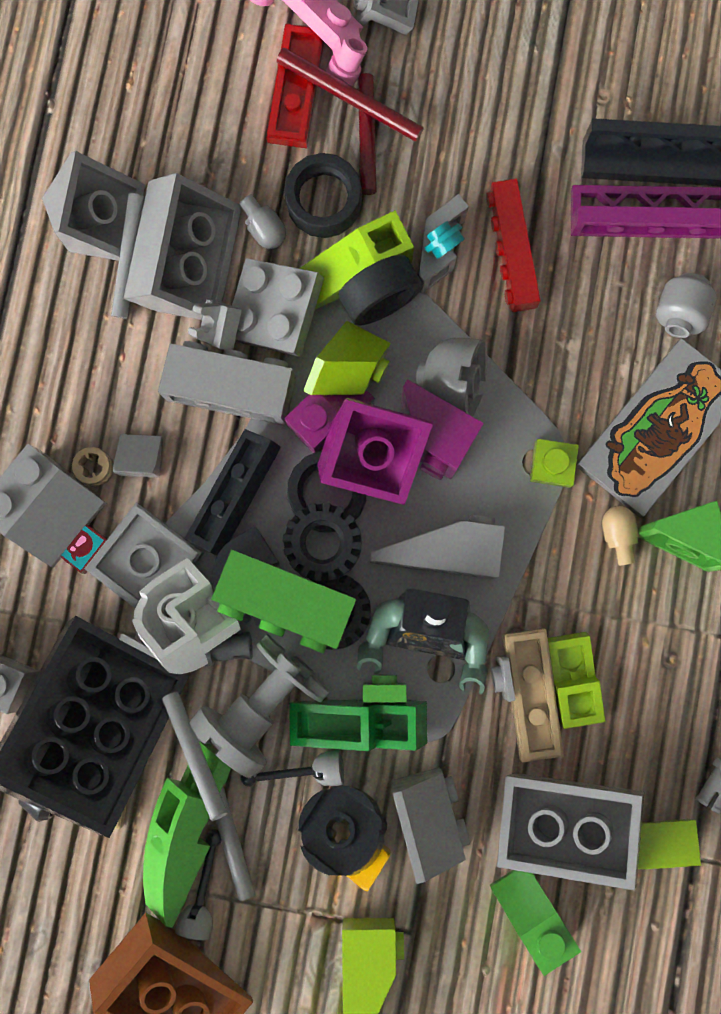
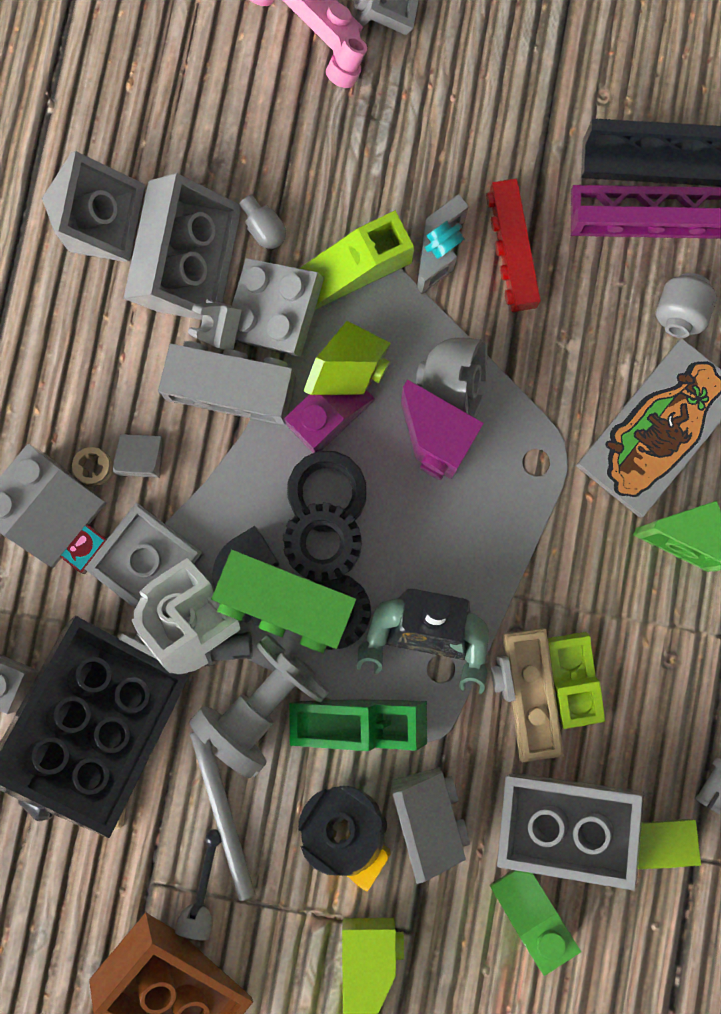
(132, 219): light grey bar -> none
(174, 842): bright green slope -> none
(195, 756): light grey bar -> none
(233, 492): black plate -> none
(293, 94): red tile -> none
(315, 166): black tyre -> none
(326, 770): hinge -> none
(349, 94): dark red bar -> none
(367, 139): dark red bar -> none
(373, 450): magenta slope -> none
(380, 290): black tyre -> none
(384, 689): bright green plate -> none
(458, 549): light grey slope -> none
(554, 463): lime plate -> none
(621, 533): tan cylinder -> none

